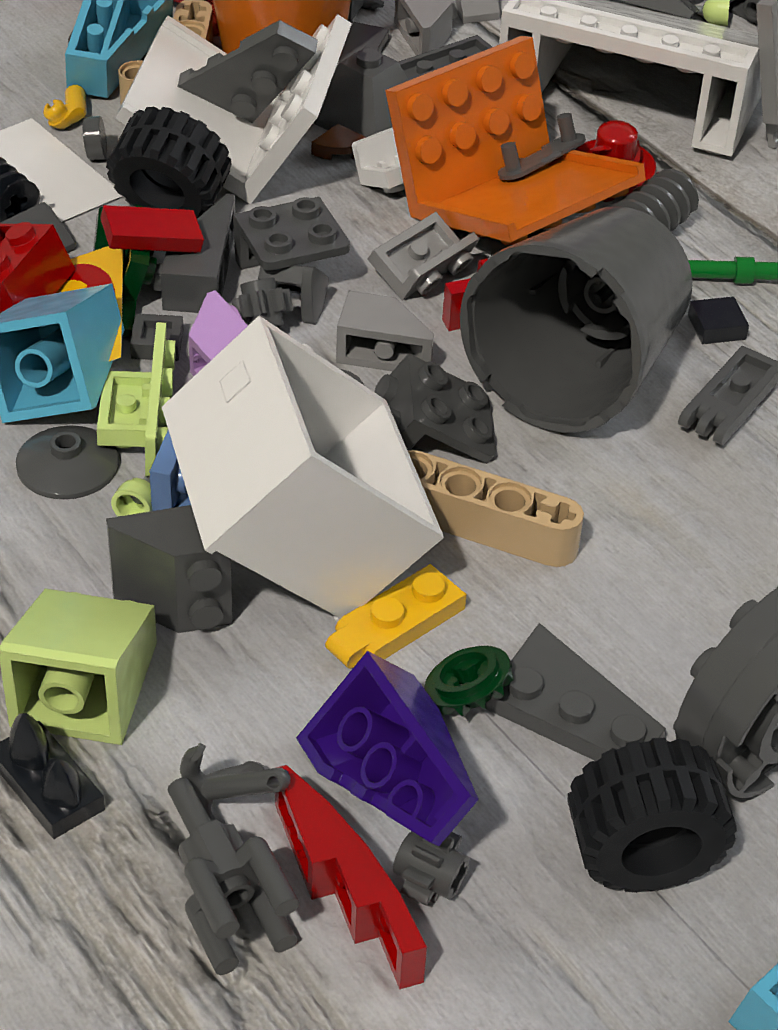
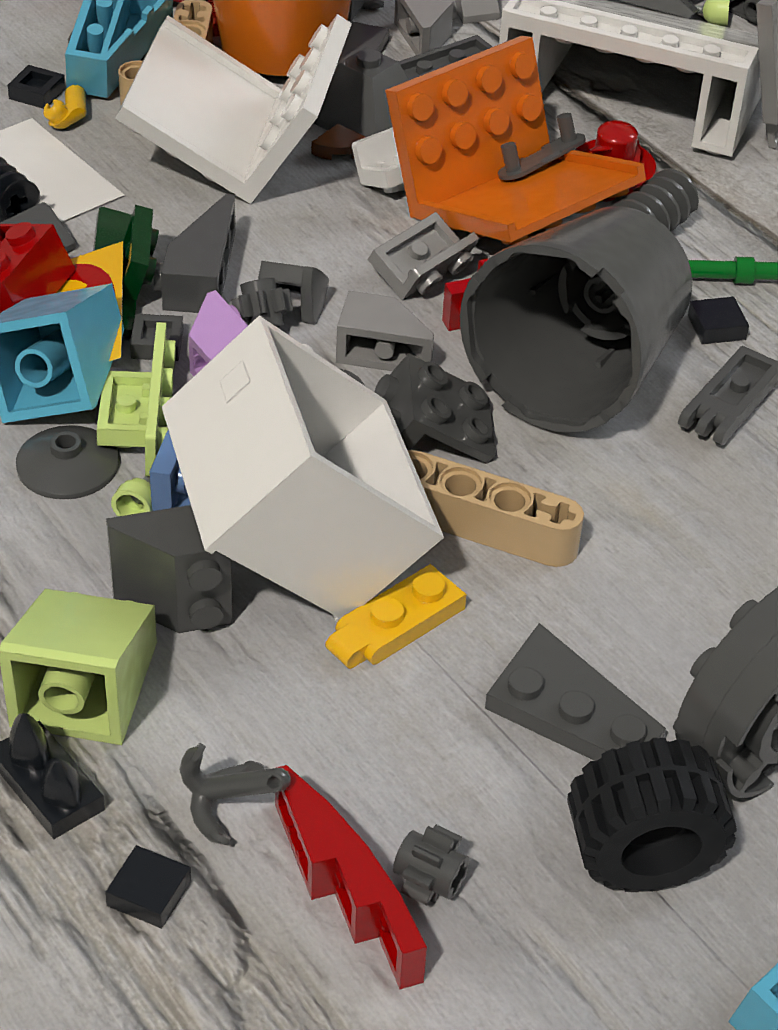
(36, 86): none -> black tile
(94, 138): dark grey tile -> none
(148, 886): none -> black tile
(151, 229): red tile -> none
(168, 161): black tyre -> none
(227, 876): dark grey plant -> none
(254, 73): dark grey wing -> none
(287, 235): dark grey bracket -> none
(391, 749): dark purple wedge -> none
(480, 671): dark green gear -> none

